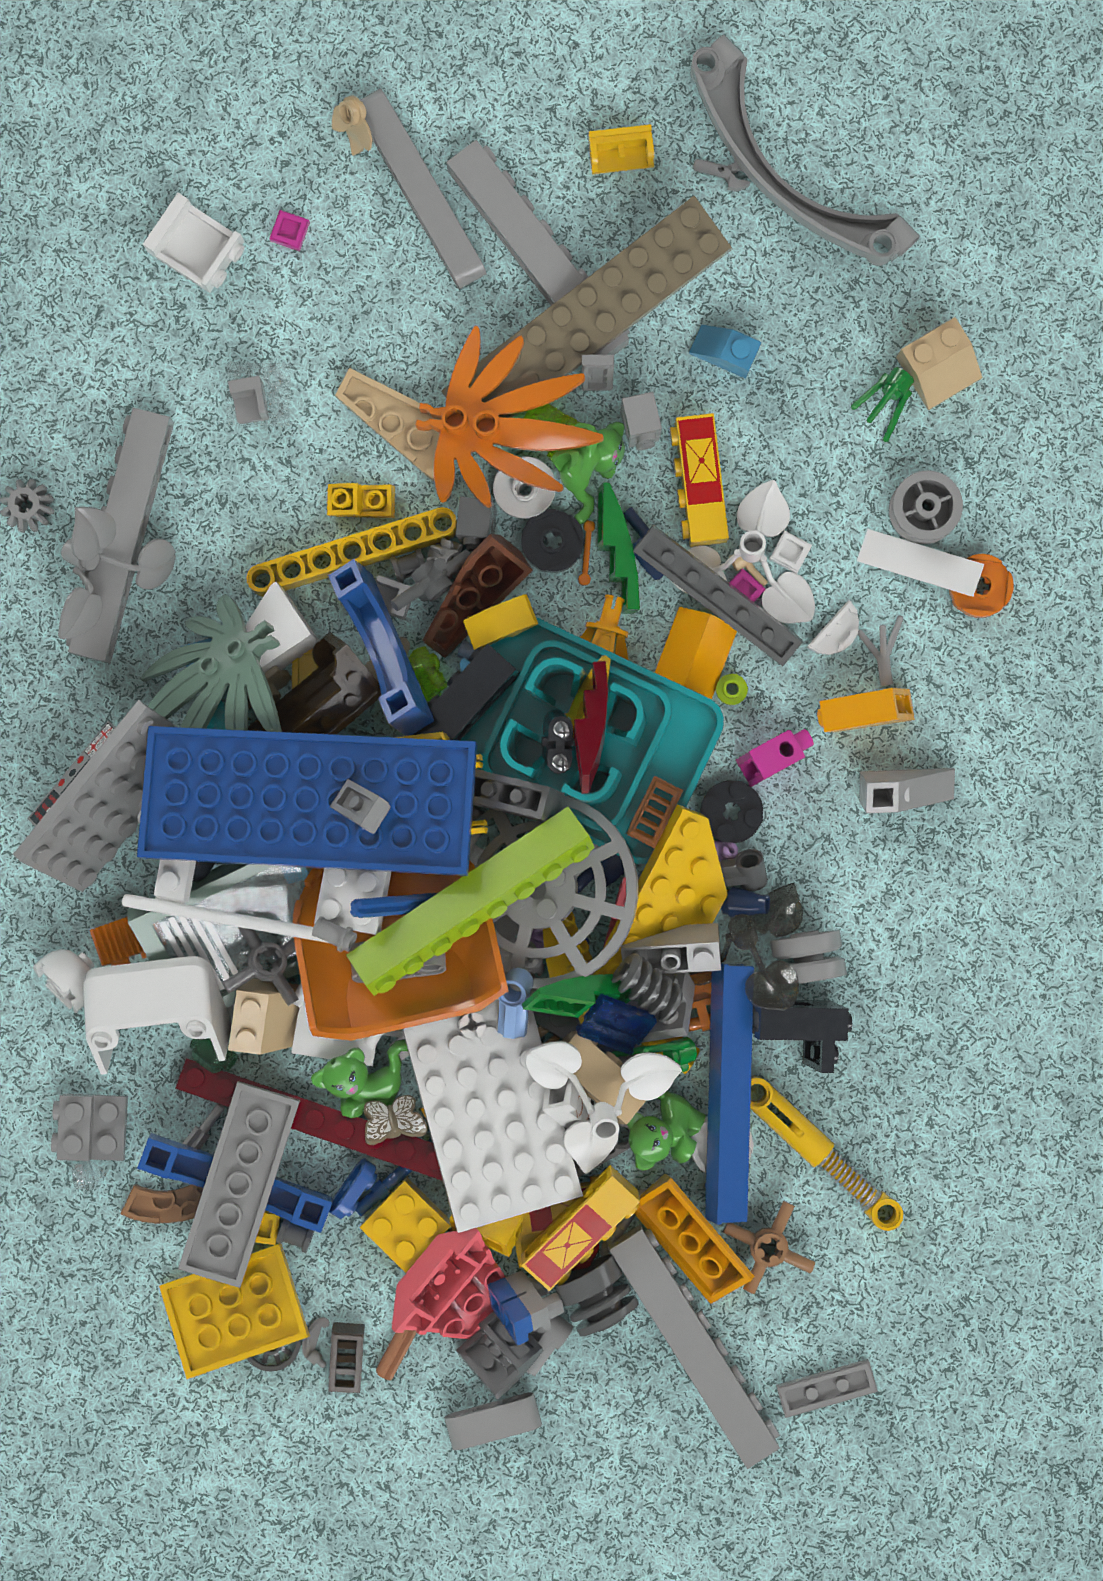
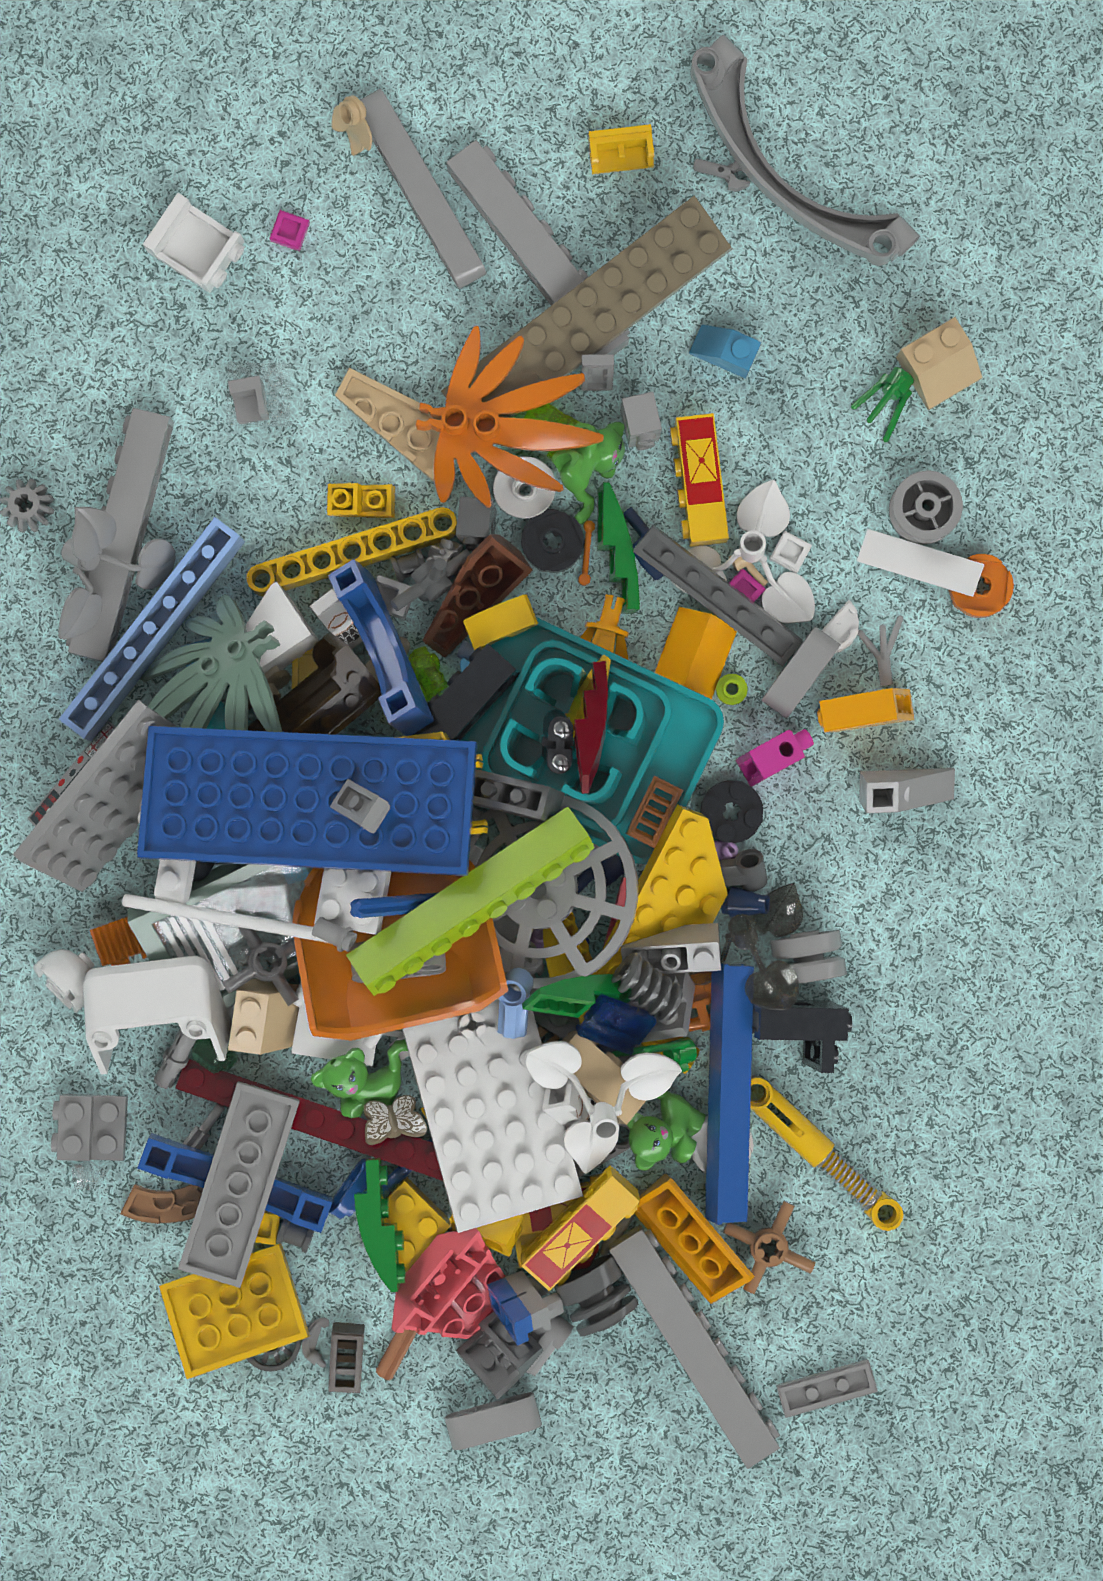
(152, 630): none -> light blue brick
(174, 1060): none -> light grey pin
(336, 619): none -> white leg
(379, 1238): none -> green slope
(801, 672): none -> light grey beam

